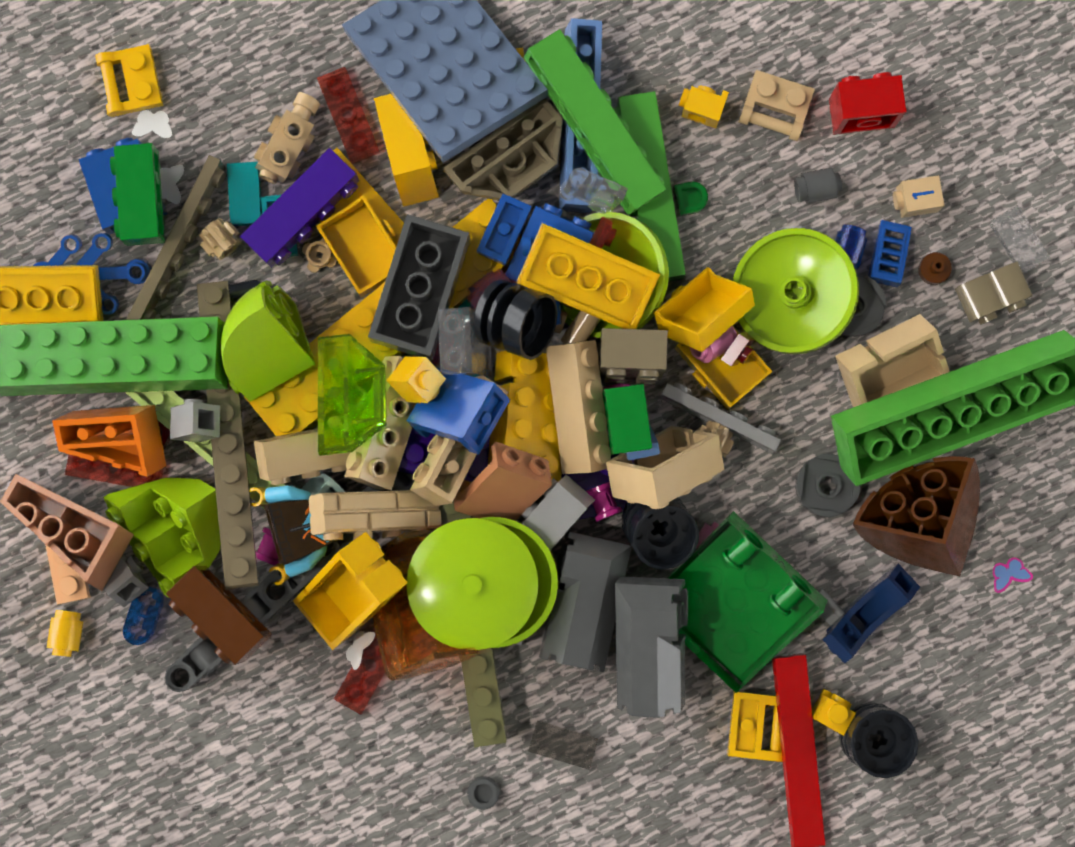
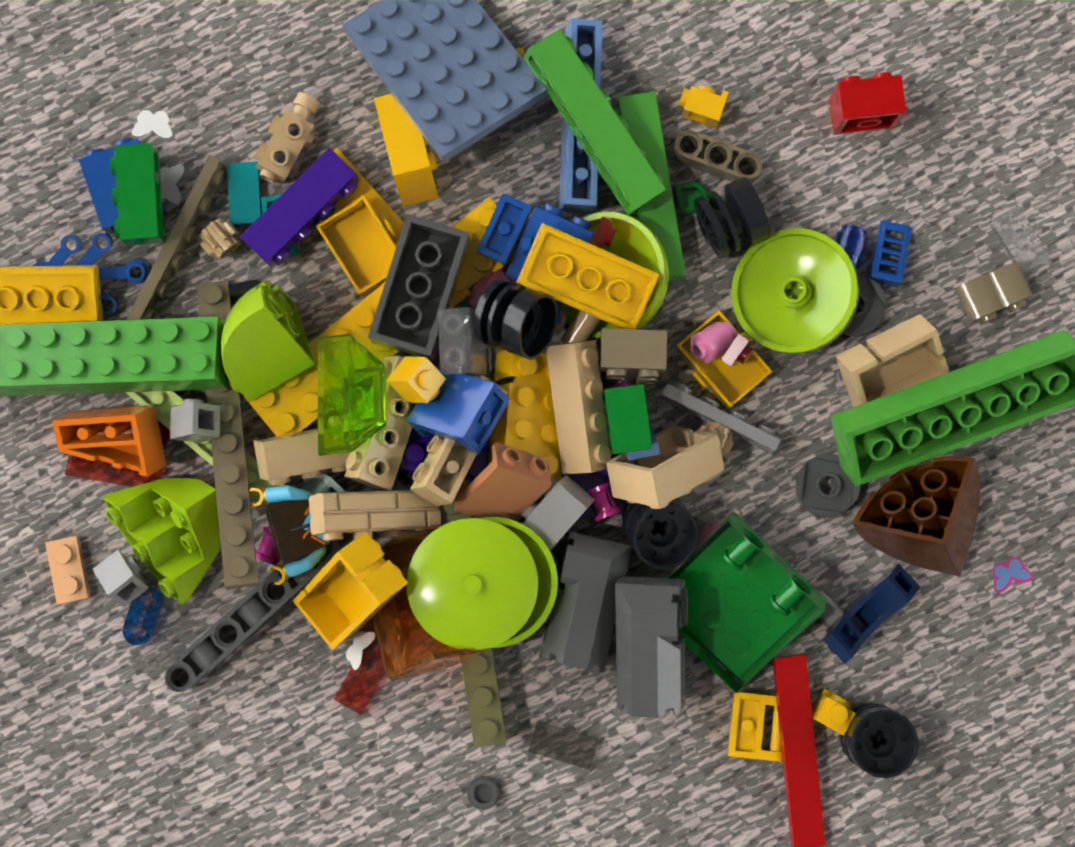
(65, 633): yellow brick -> none
(77, 535): nougat wedge -> none
(139, 77): yellow plate -> none
(218, 615): reddish brown brick -> none
(315, 263): tan plate -> none
(354, 130): clear red tile -> none
(511, 155): dark tan wedge -> none
(593, 189): clear plate -> none
(703, 309): yellow container -> none
(705, 146): none -> dark tan beam
(727, 220): none -> black wheel
(778, 96): tan plate -> none
(817, 185): dark grey brick -> none
(918, 196): tan brick -> none
(928, 271): reddish brown tile -> none

